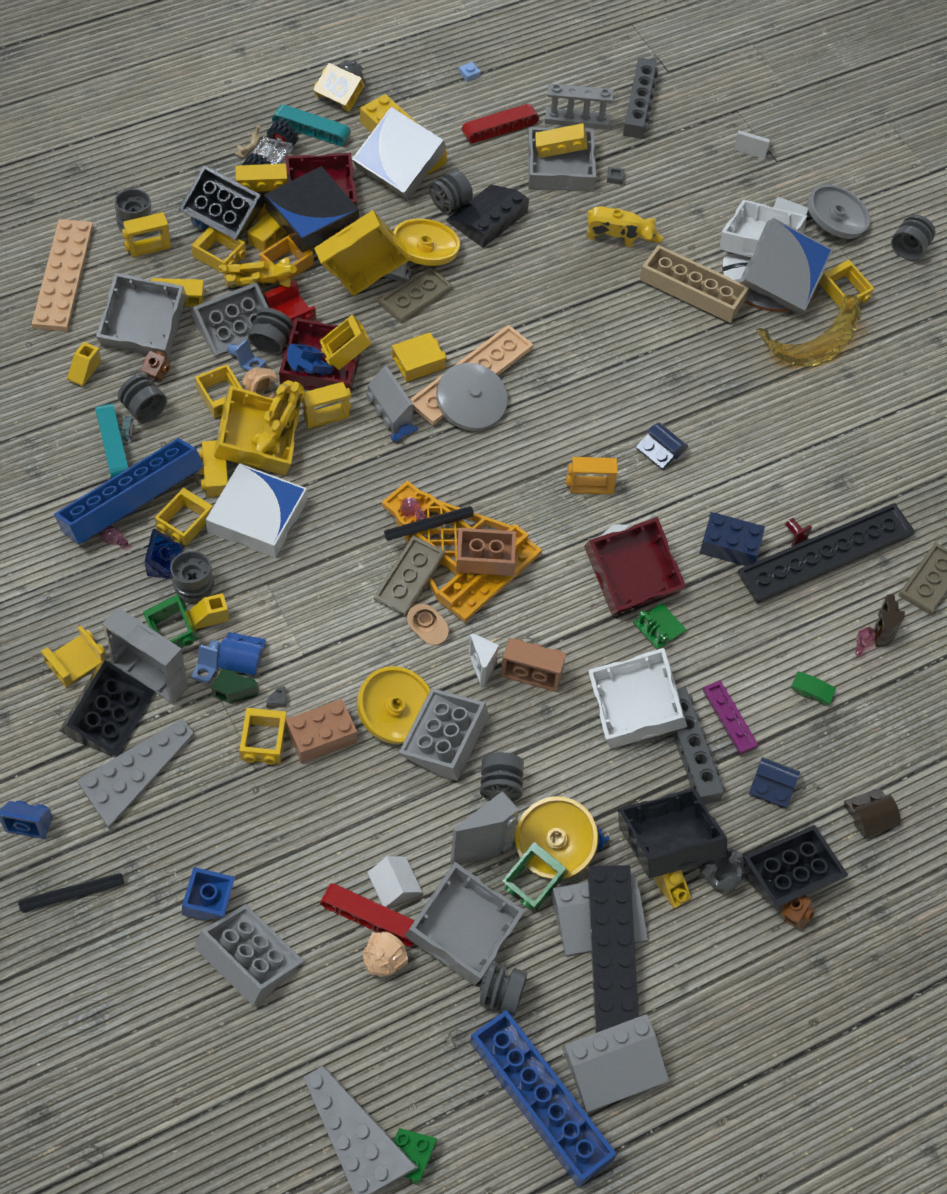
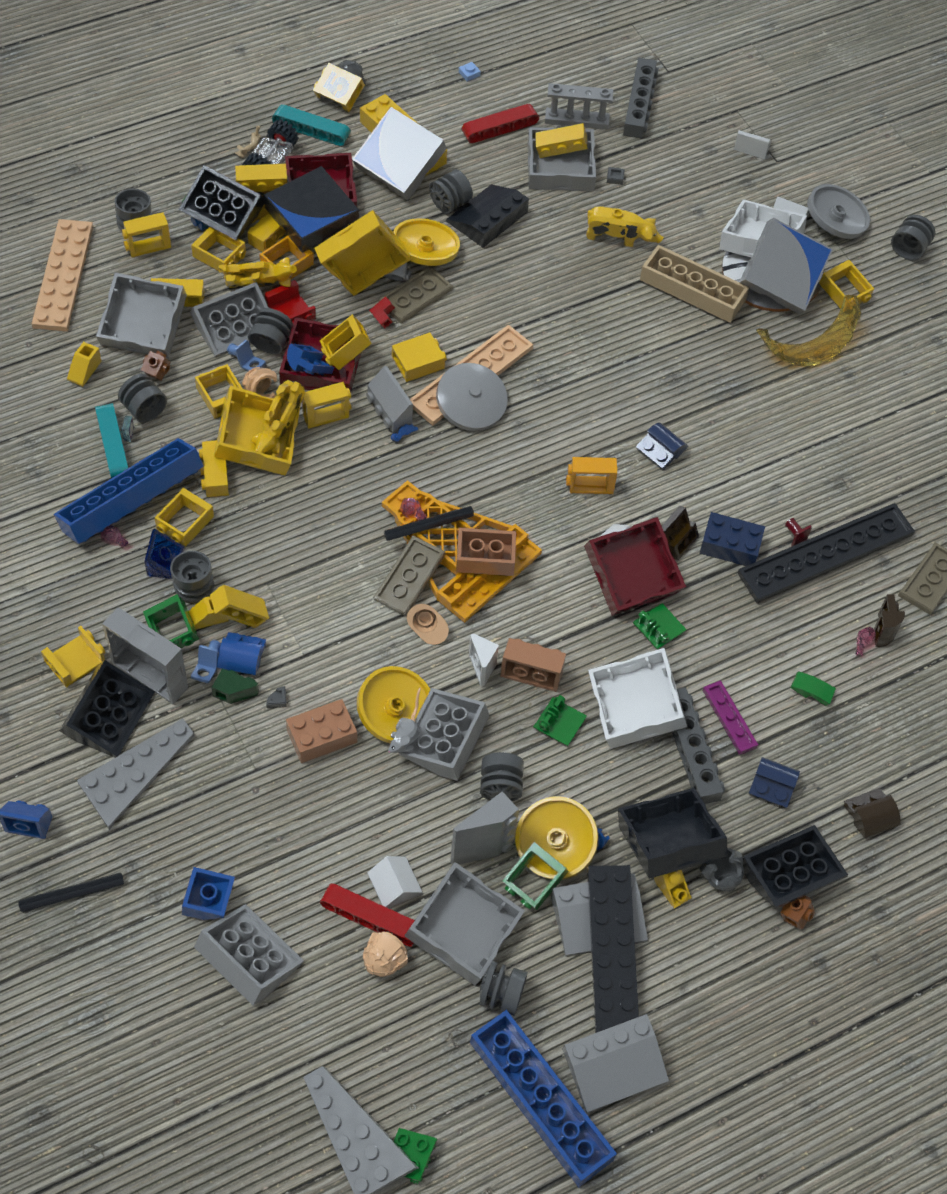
(239, 606): none -> yellow brick
(256, 510): white tile -> none
(264, 718): yellow window -> none
(381, 311): none -> red piece
(406, 732): none -> light grey animal
(560, 721): none -> green hinge
(680, 532): none -> dark brown brick

